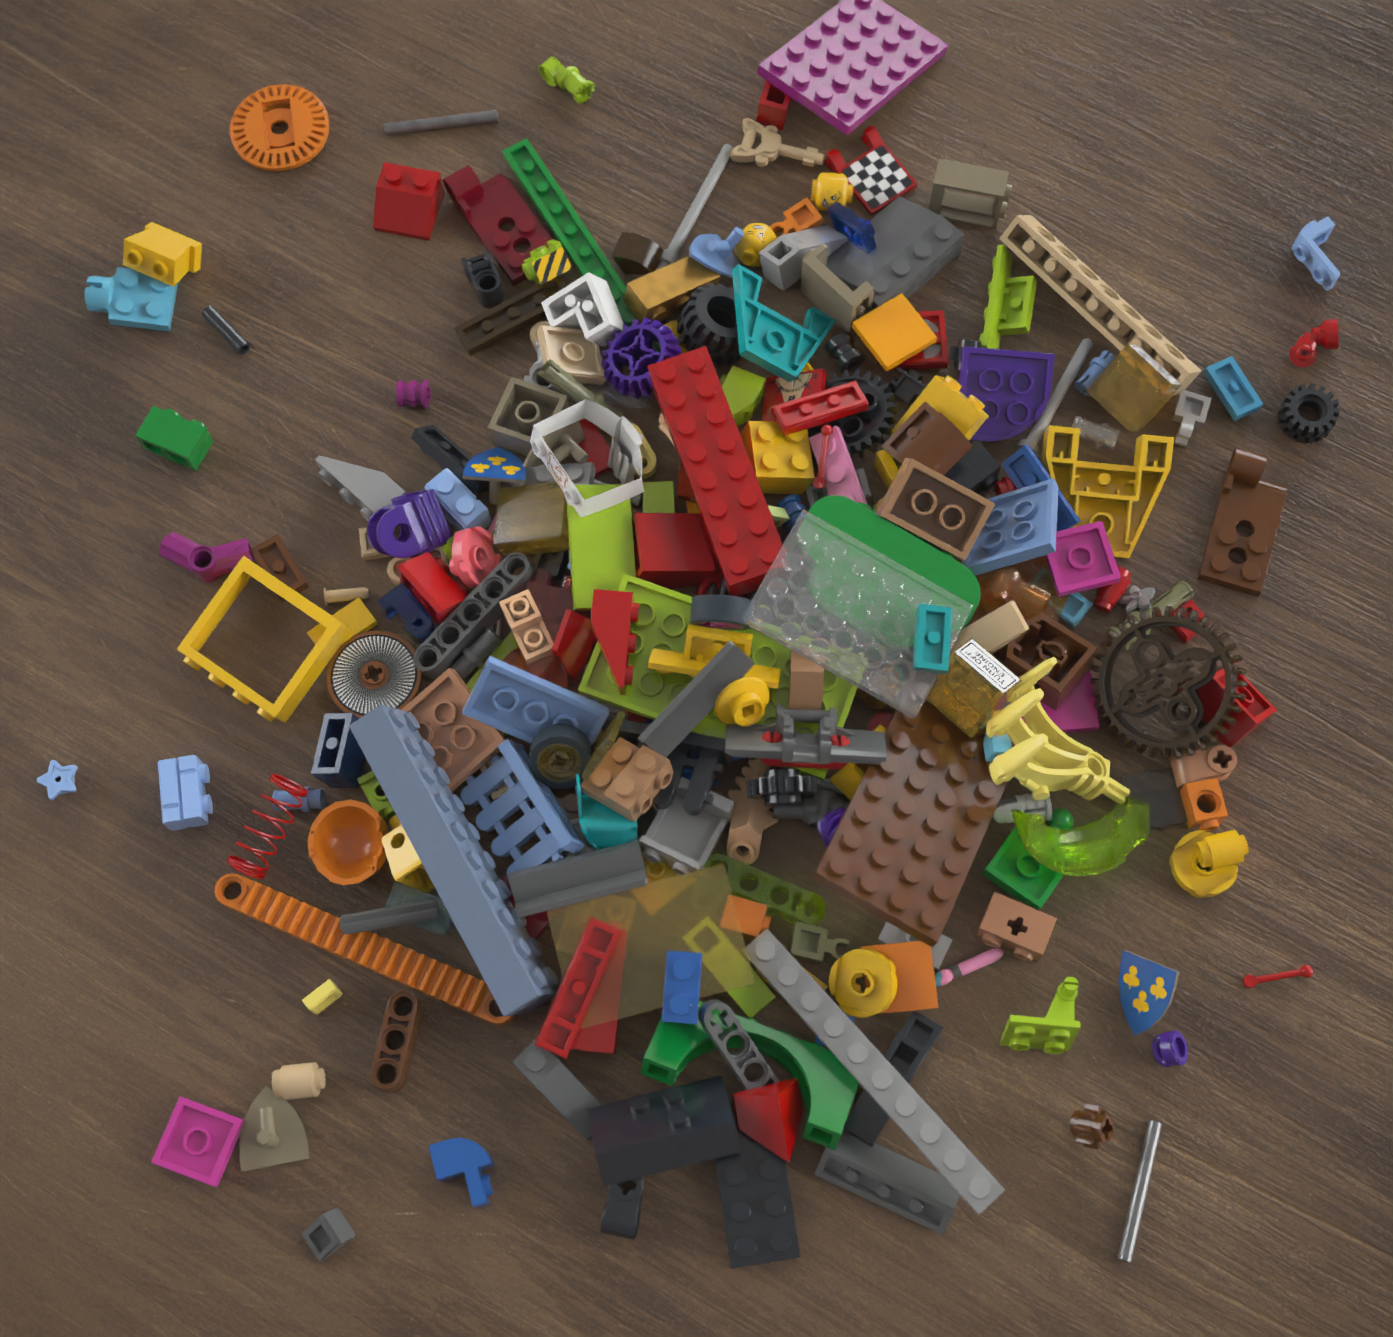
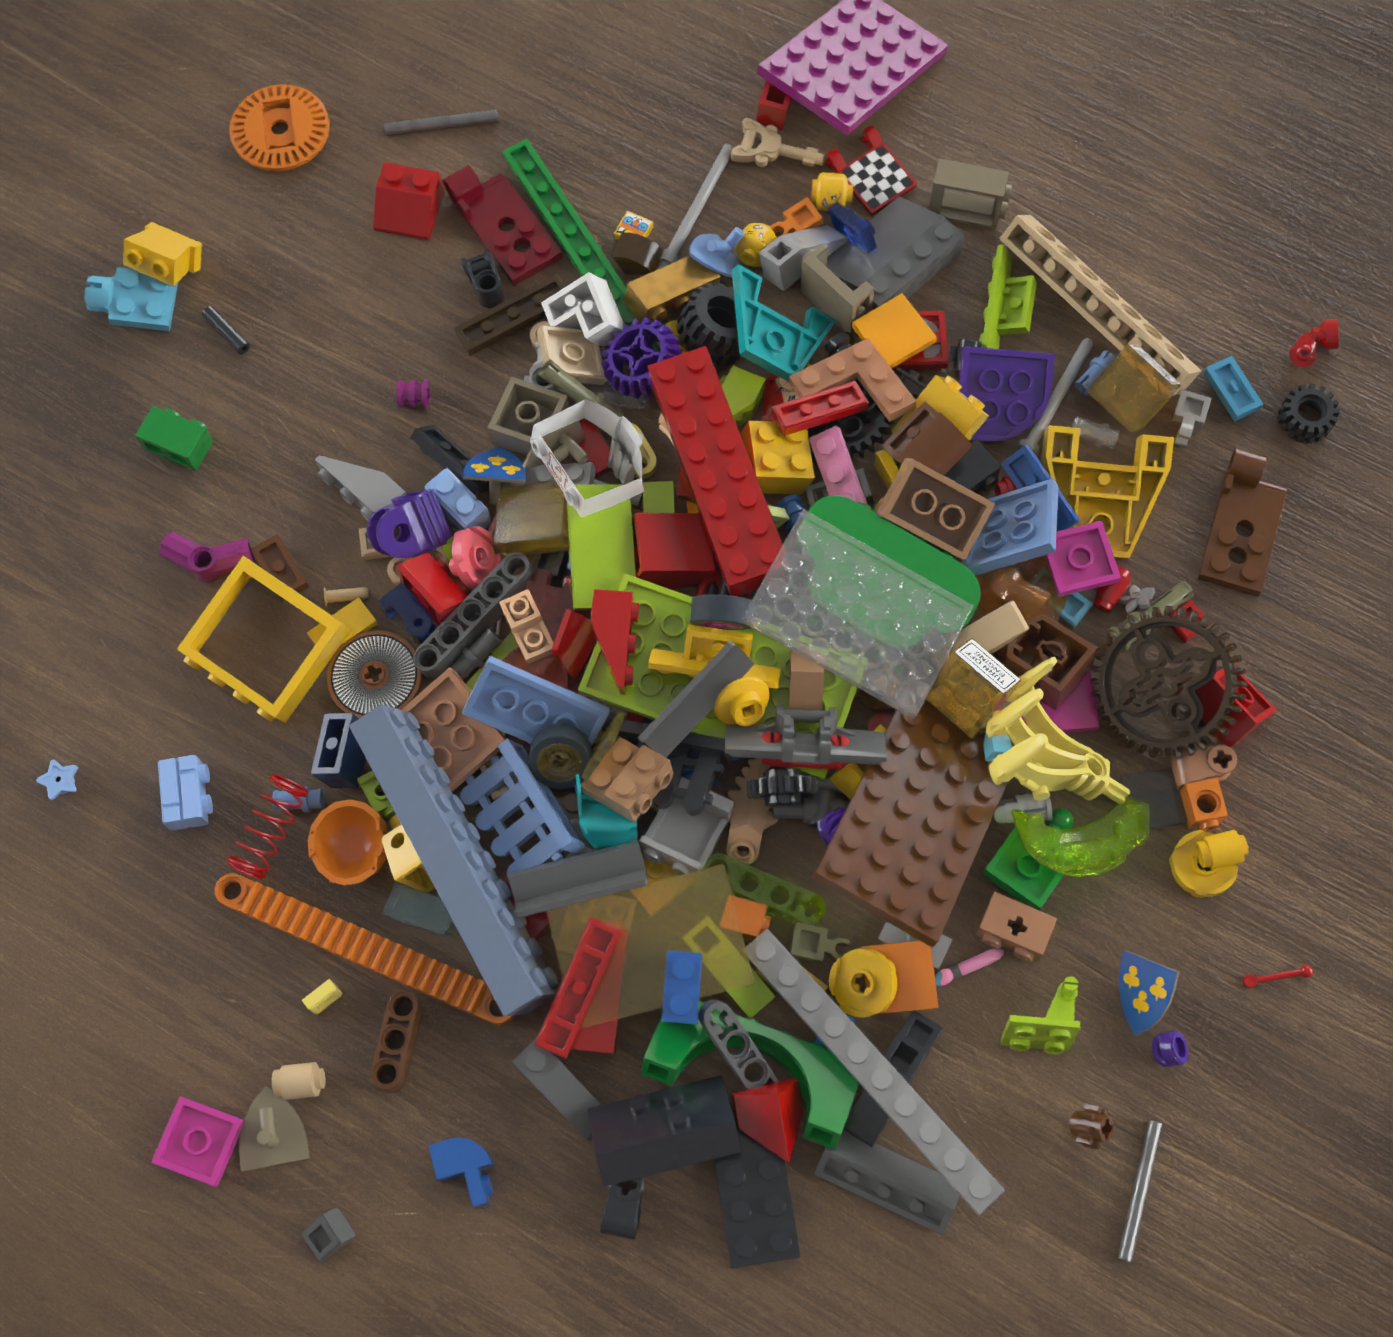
(389, 916): dark grey axle -> none
(546, 263): brick -> none
(566, 78): lime connector -> none
(634, 224): none -> tile
(819, 482): red hinge -> none
(861, 363): none -> nougat plate
(932, 638): teal plate -> none
(1309, 253): light blue bracket -> none

